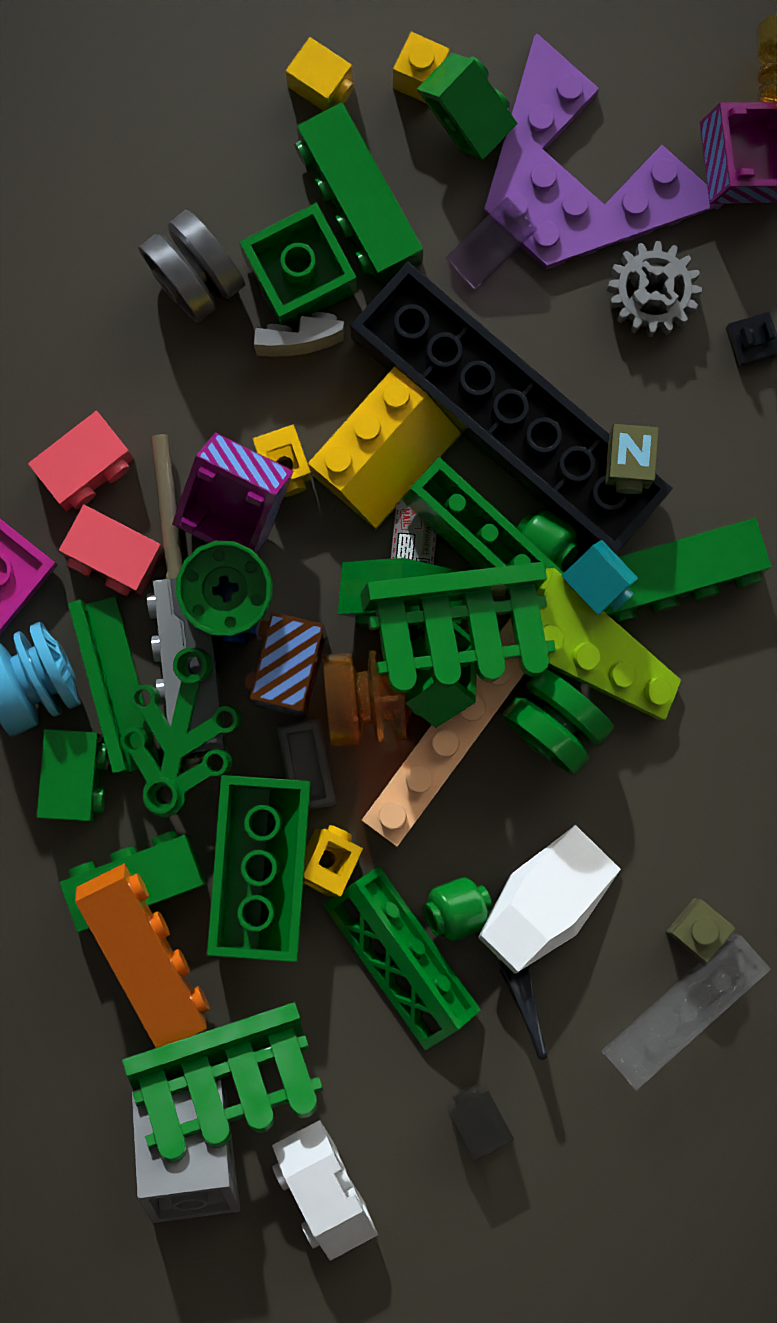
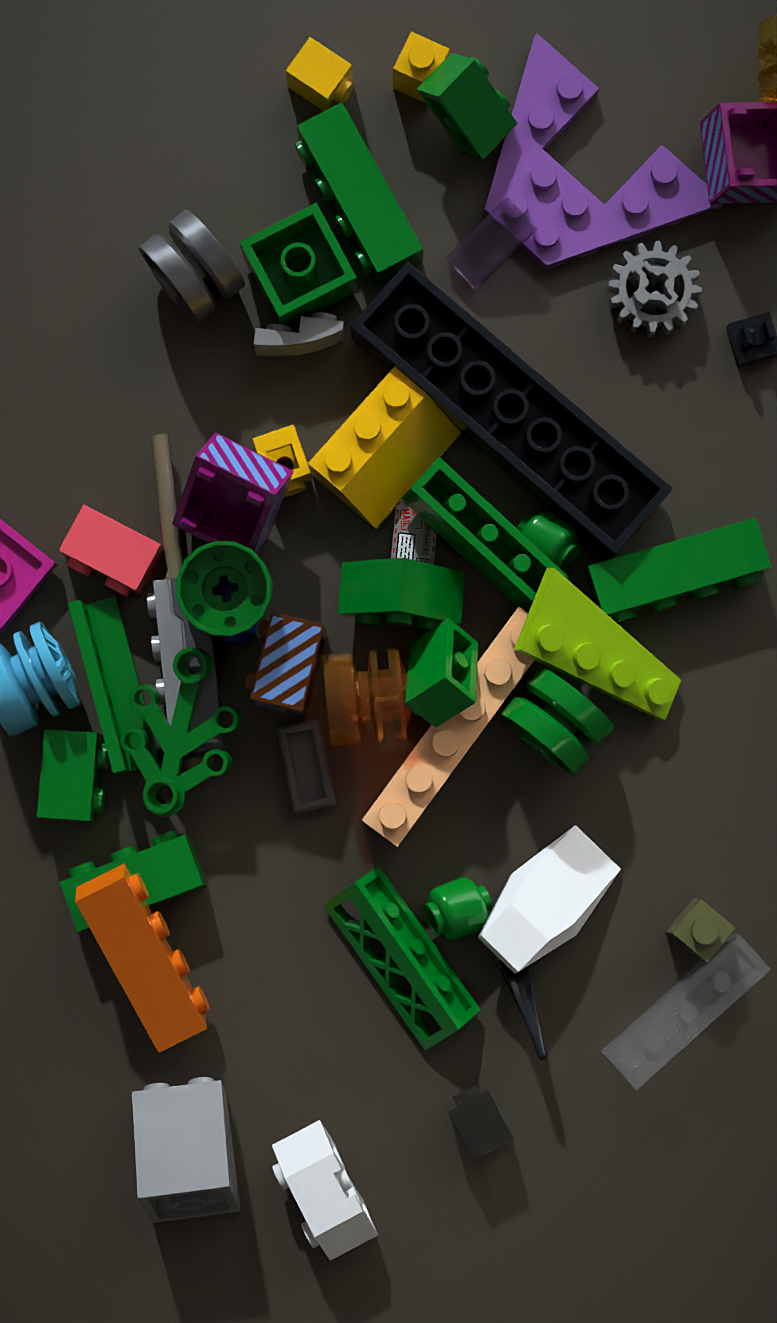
(82, 462): coral brick -> none
(193, 1059): green fence -> none
(259, 868): green slope -> none
(343, 858): yellow brick -> none
(476, 590): green fence -> none
(601, 578): teal brick -> none
(631, 458): olive brick -> none

